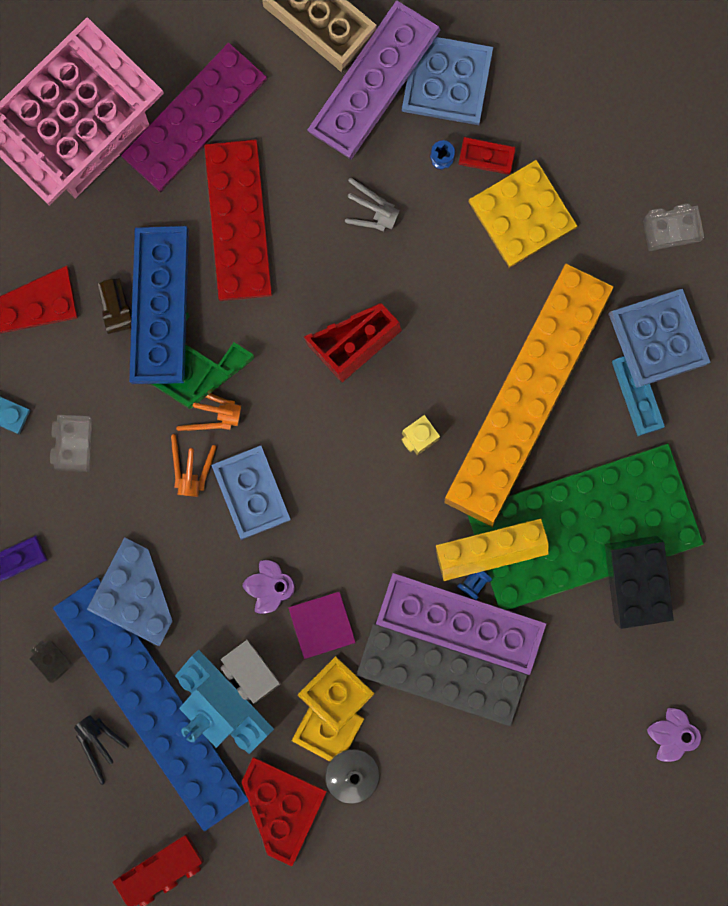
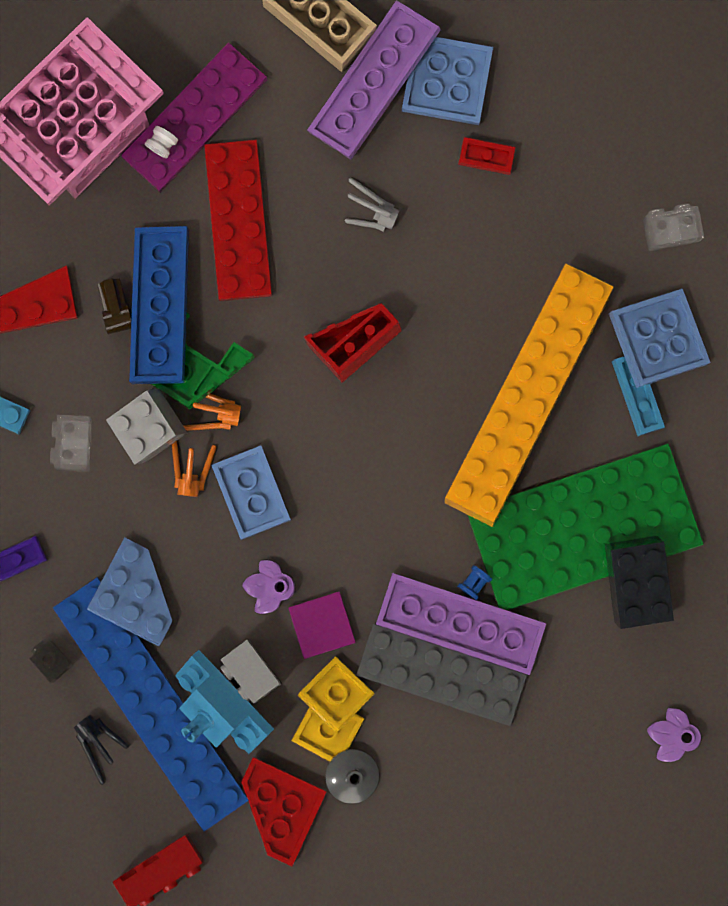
(146, 426): none -> light grey brick
(161, 142): none -> white wheel
(419, 435): light yellow brick -> none
(439, 147): blue bush -> none
(492, 549): yellow brick -> none
(522, 213): yellow plate -> none

